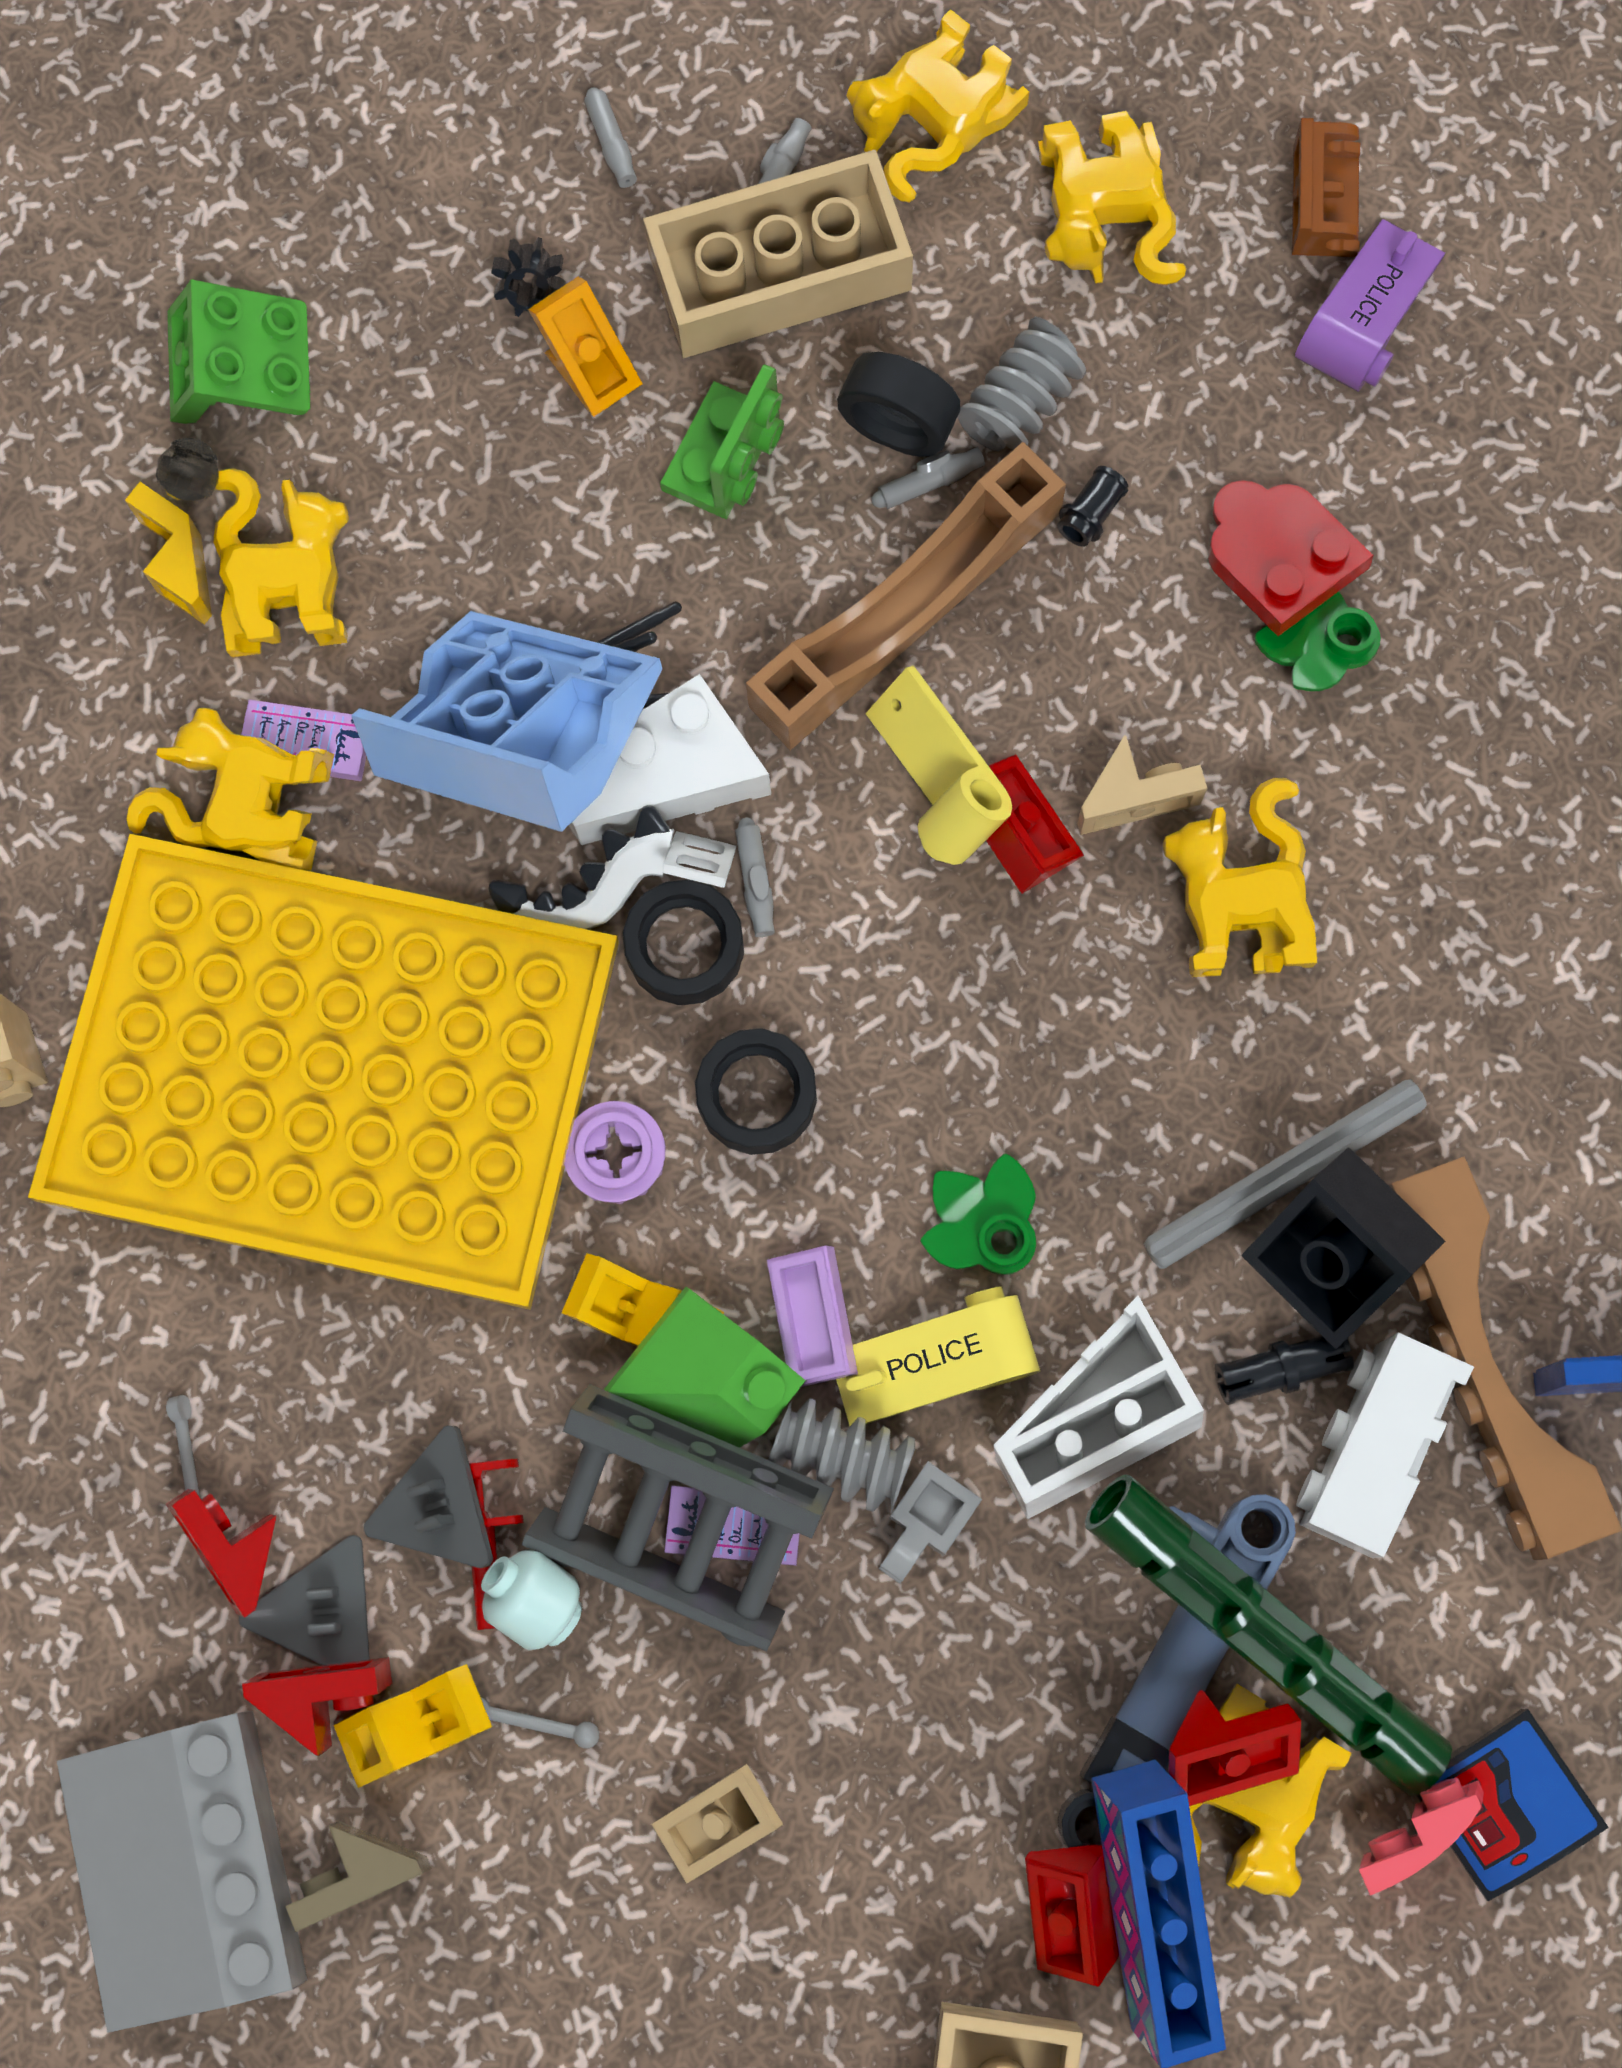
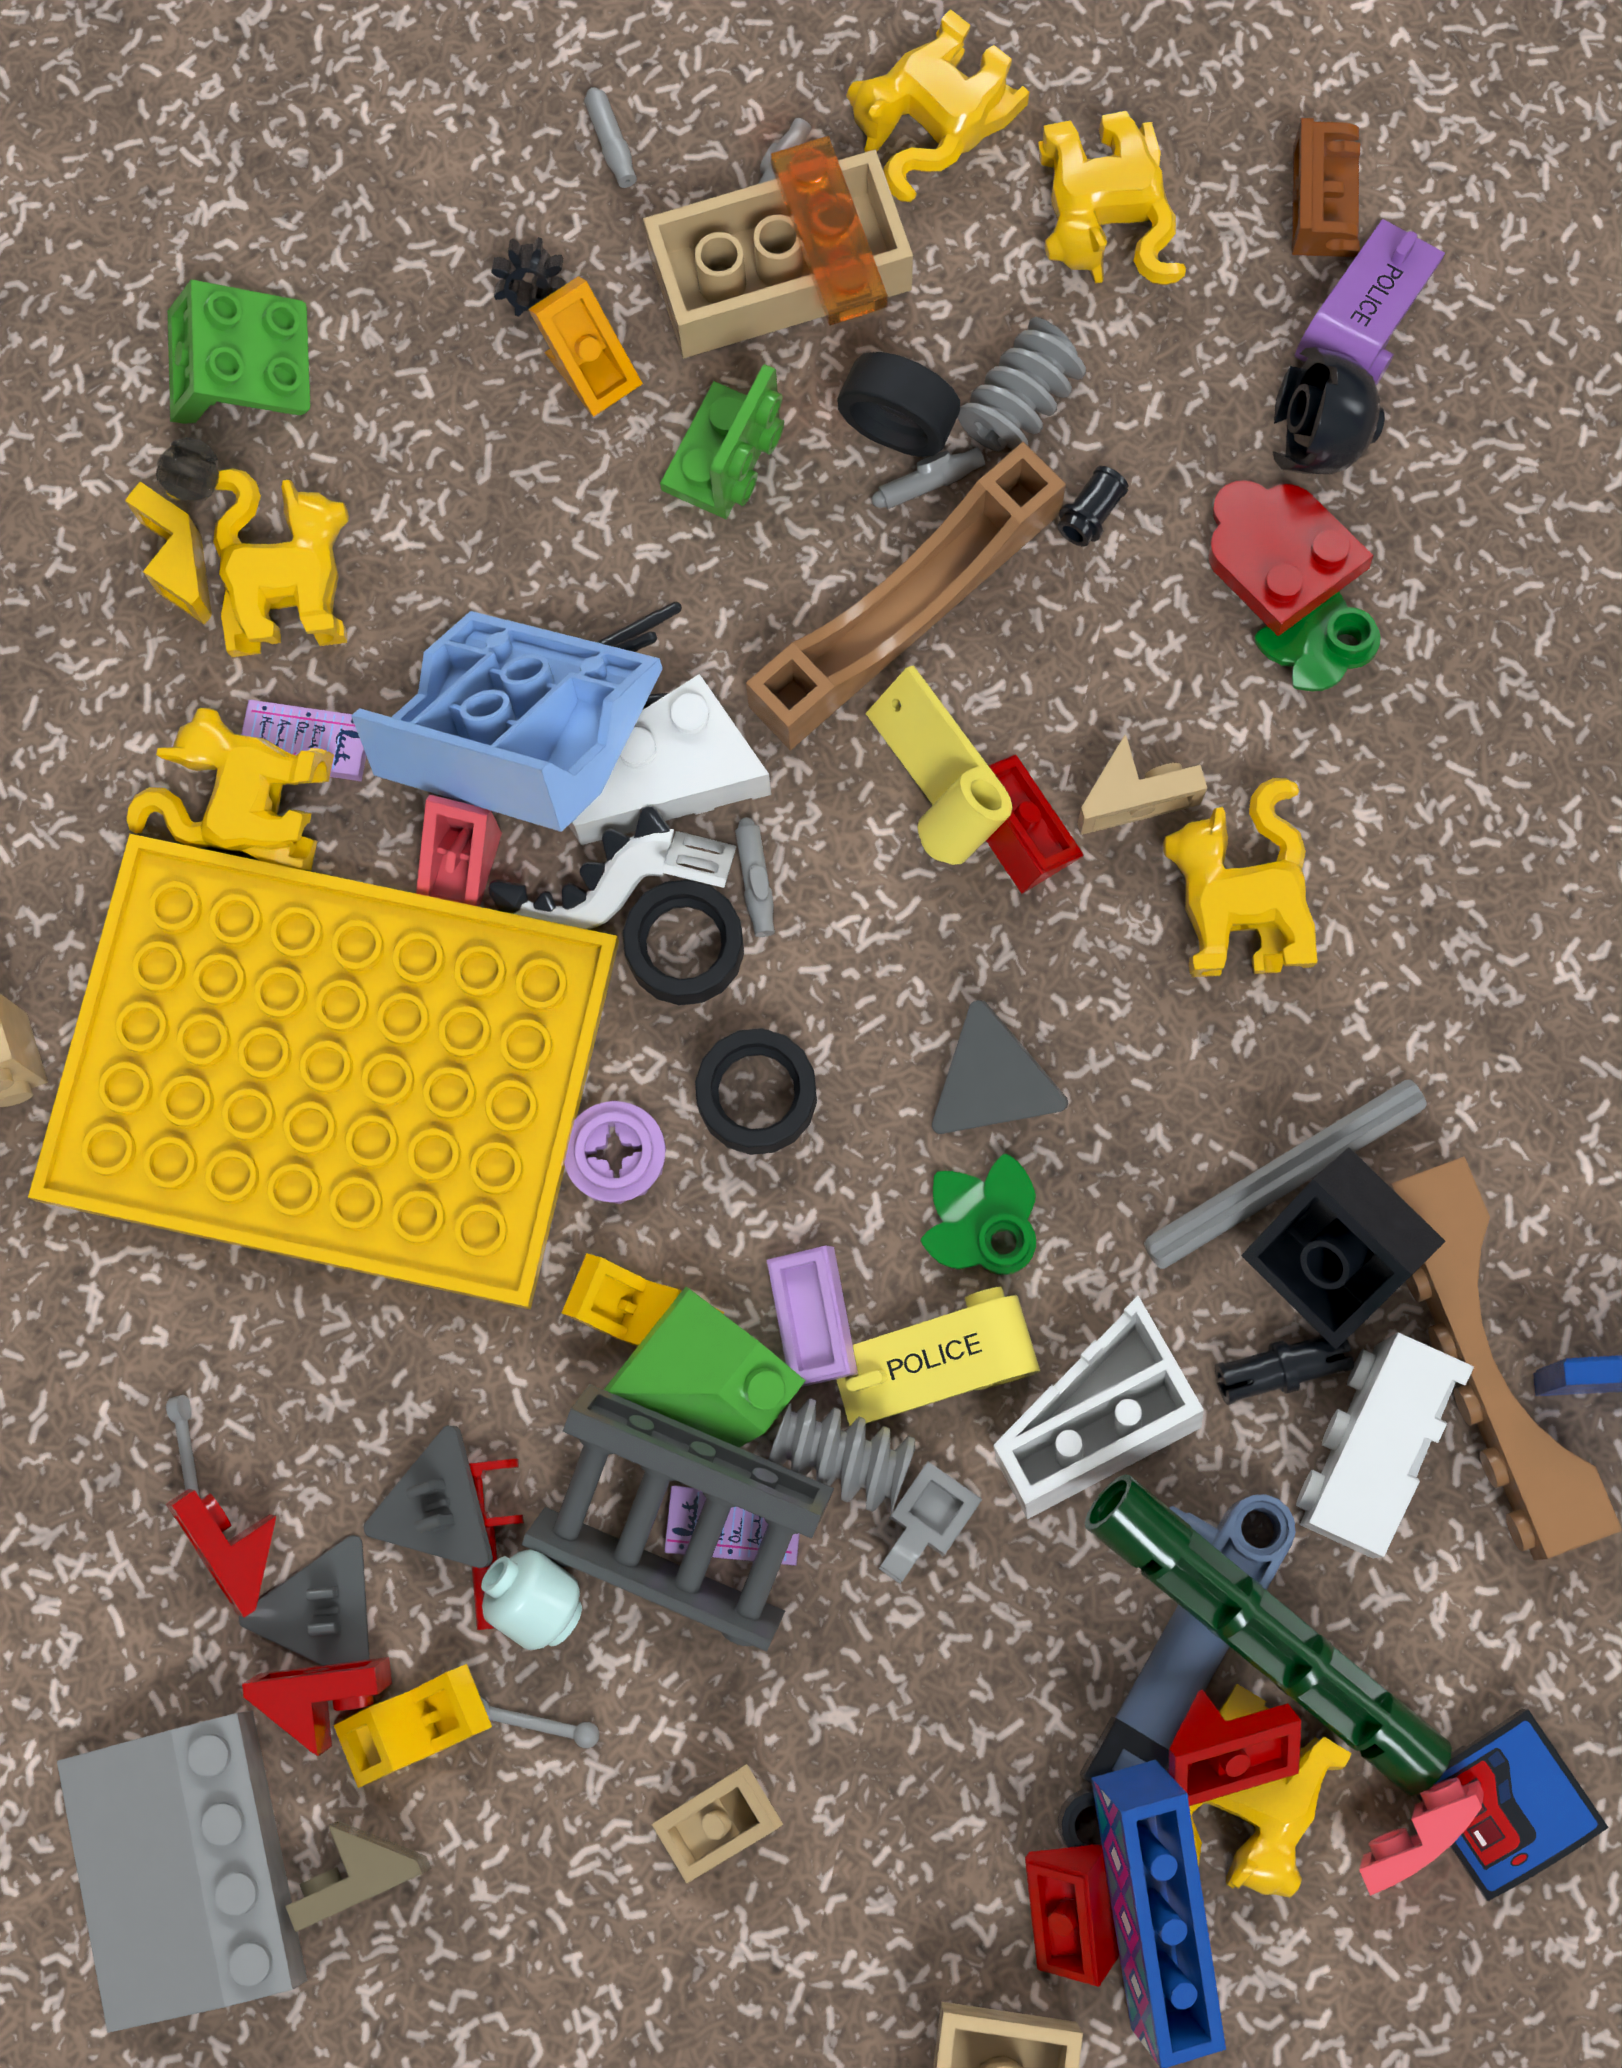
(456, 850): none -> coral slope
(829, 230): none -> clear orange plate
(992, 1078): none -> dark grey piece
(1334, 405): none -> black cylinder

